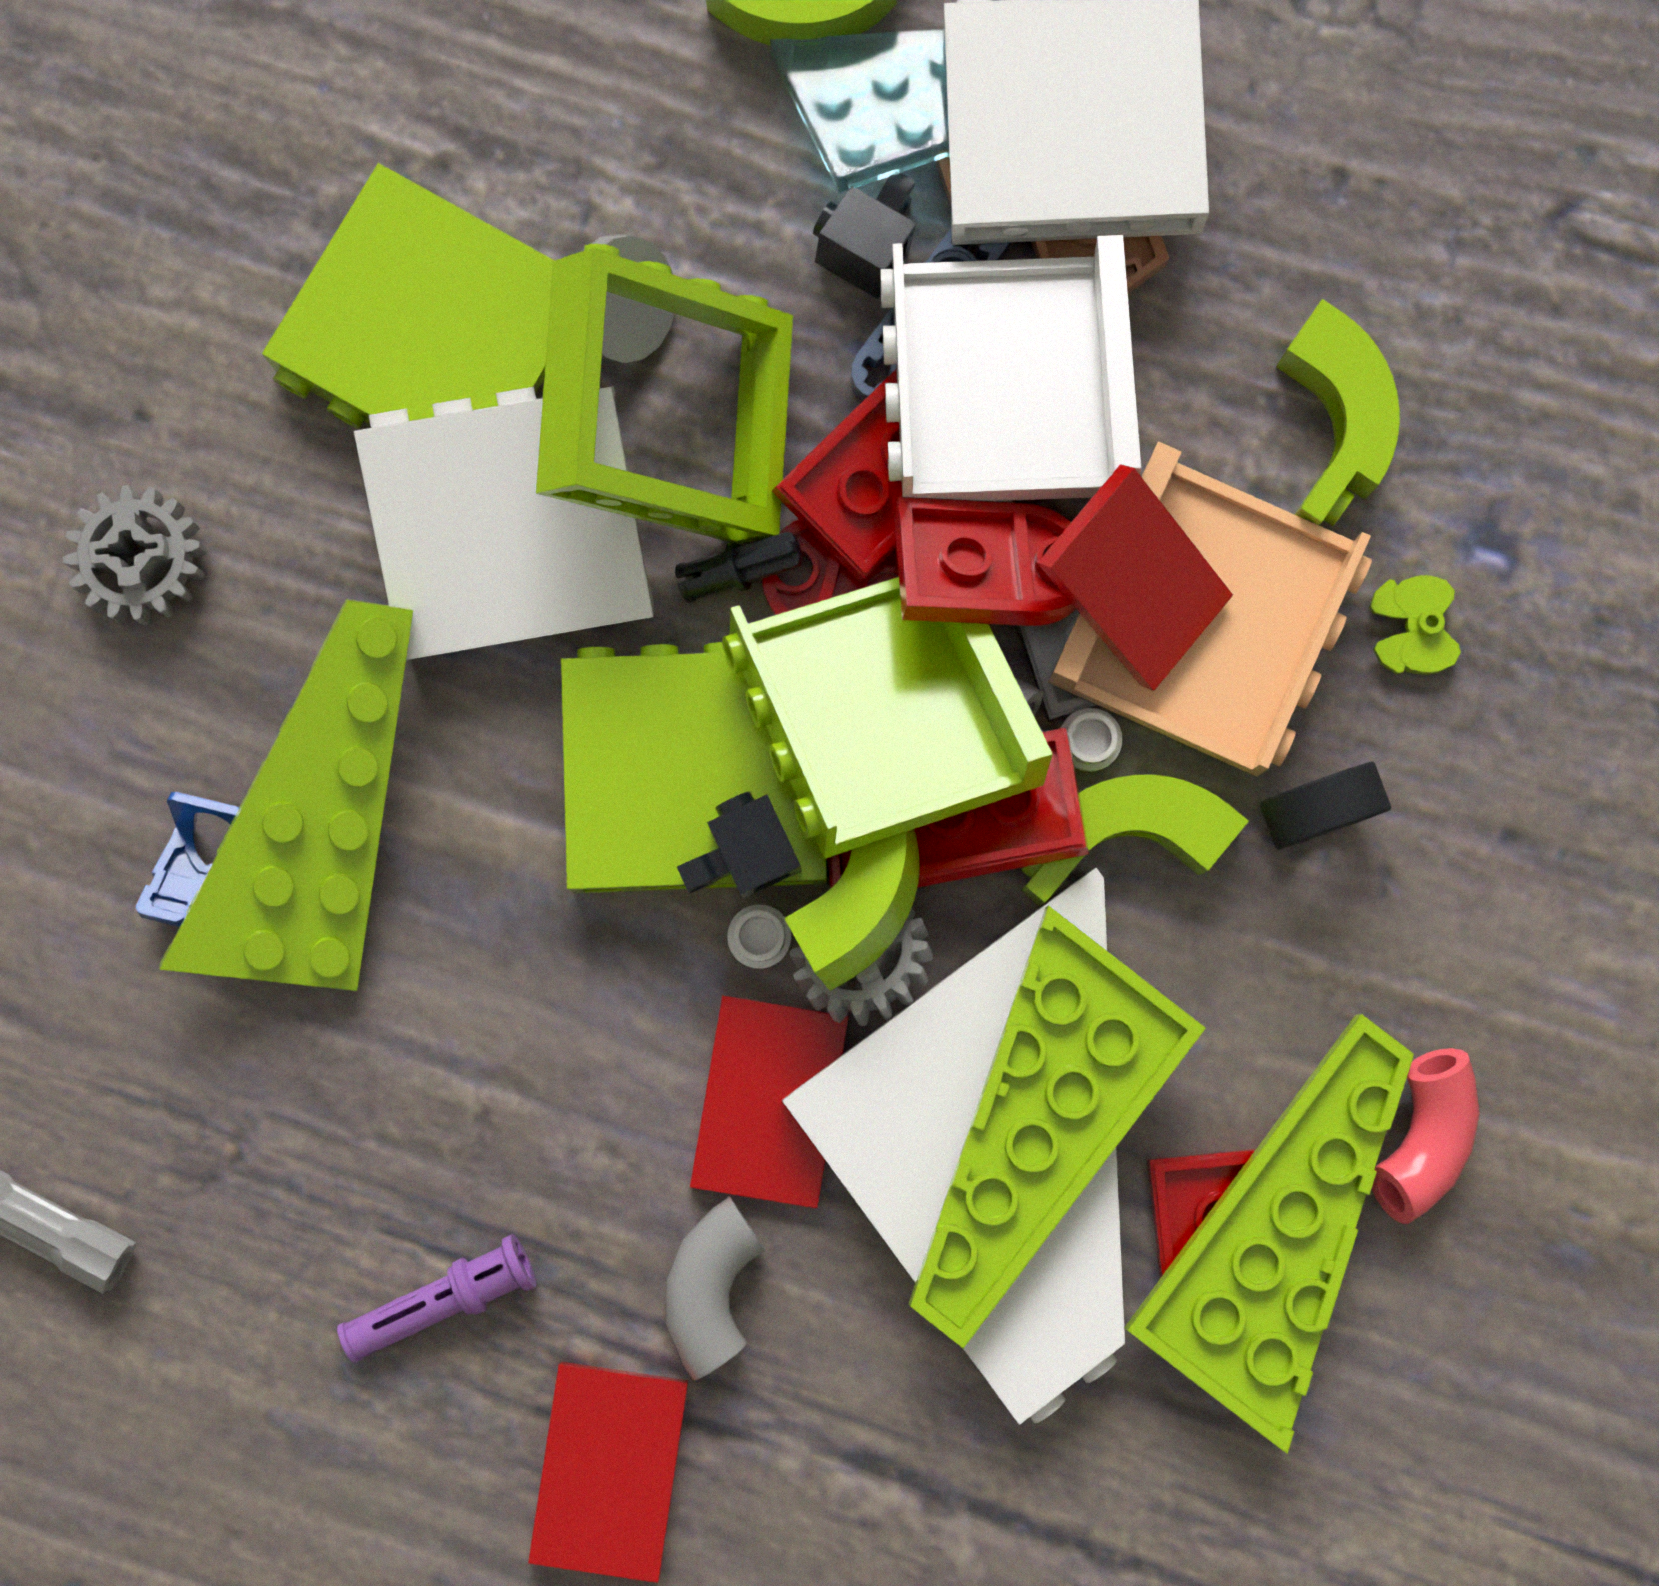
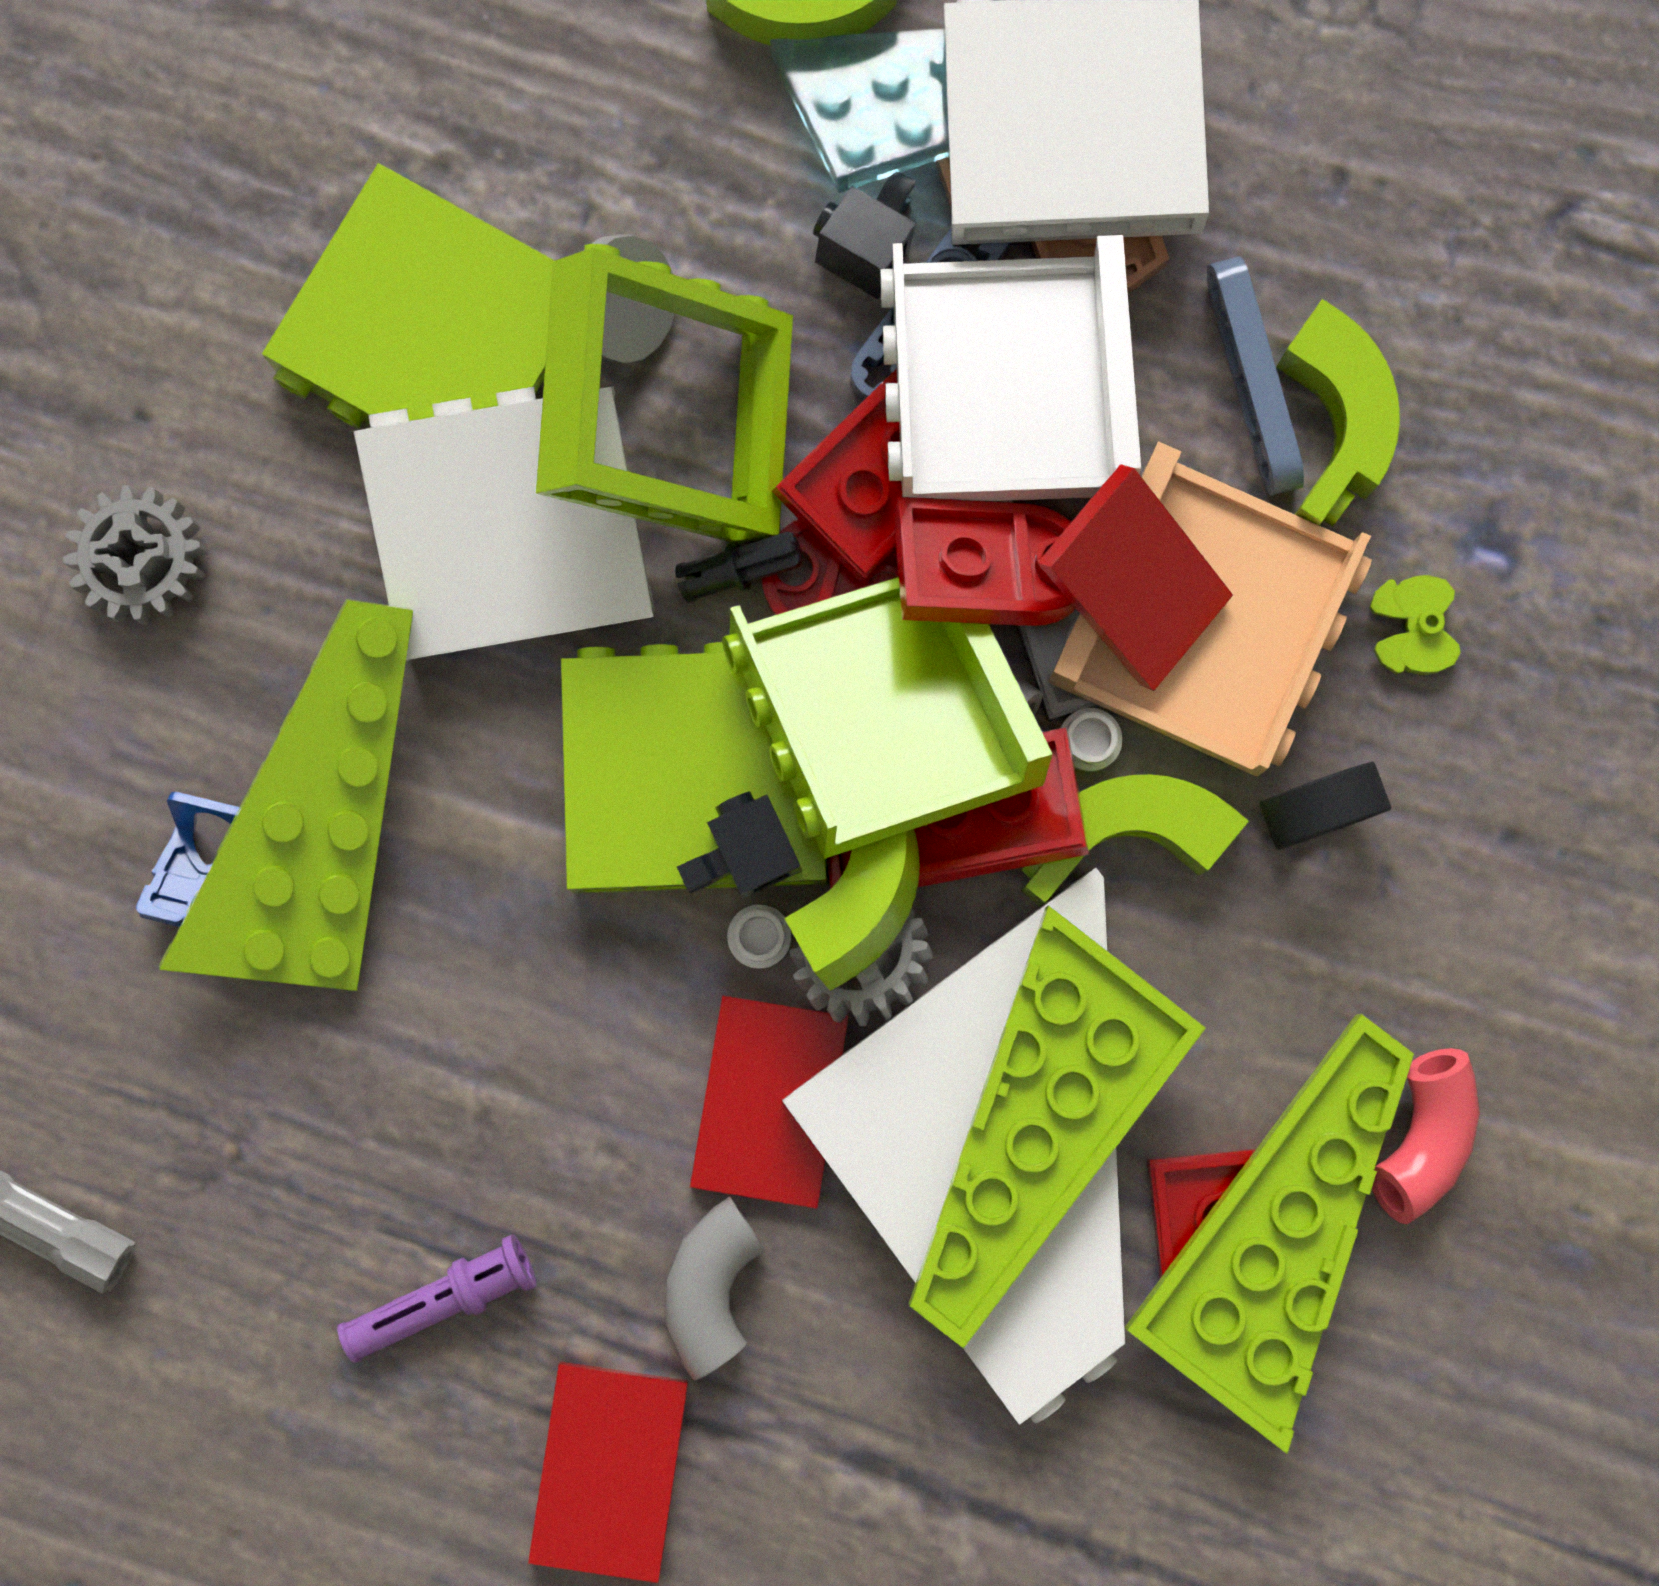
(1255, 376): none -> sand blue beam

